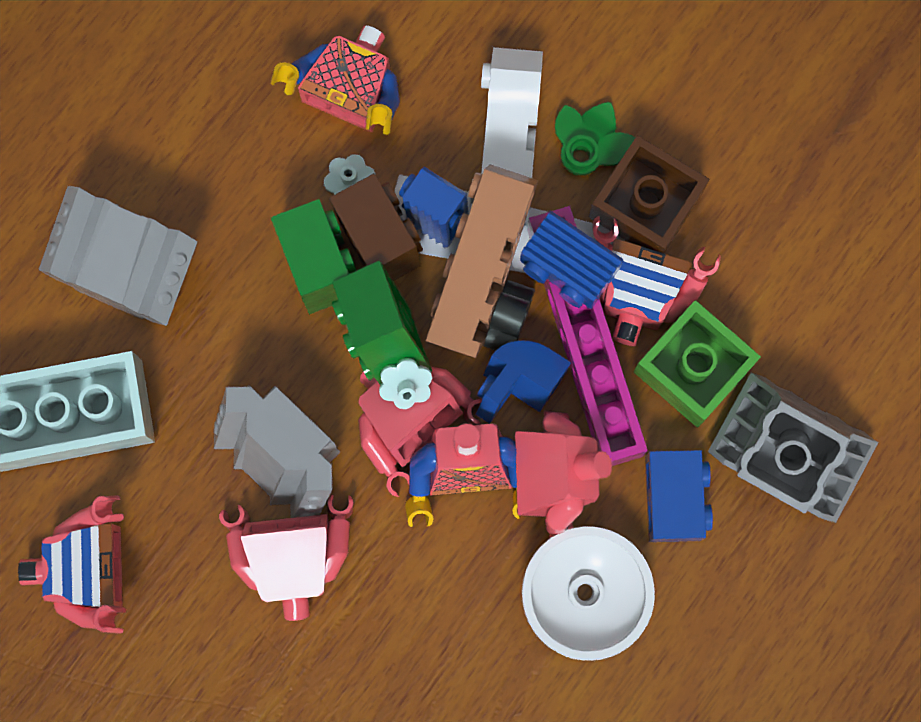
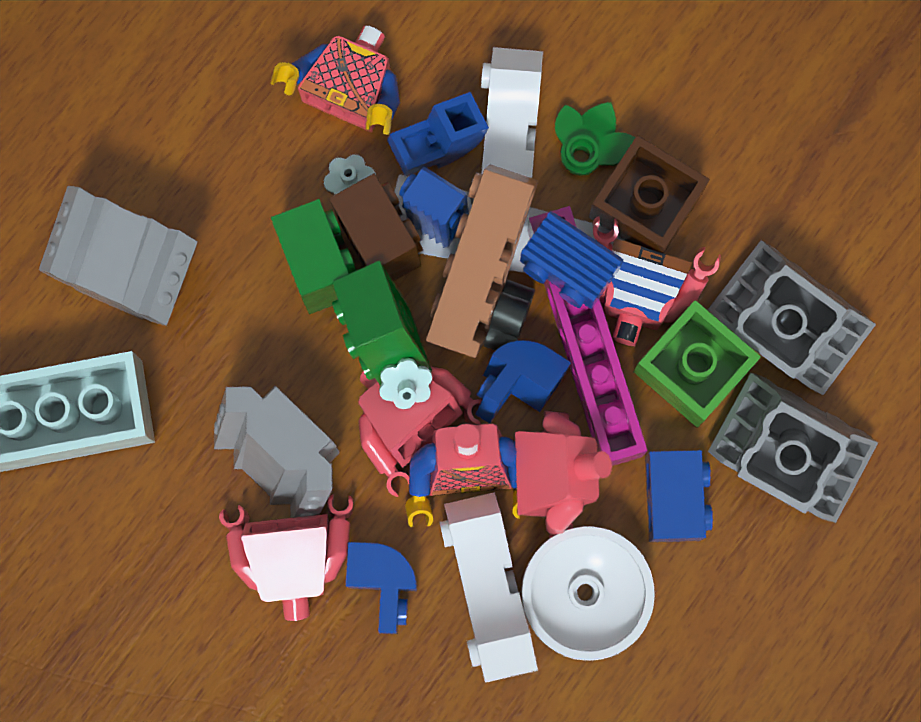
(82, 567): torso -> none
(386, 570): none -> blue brick
(445, 136): none -> blue brick
(491, 594): none -> white brick
(791, 318): none -> light grey slope

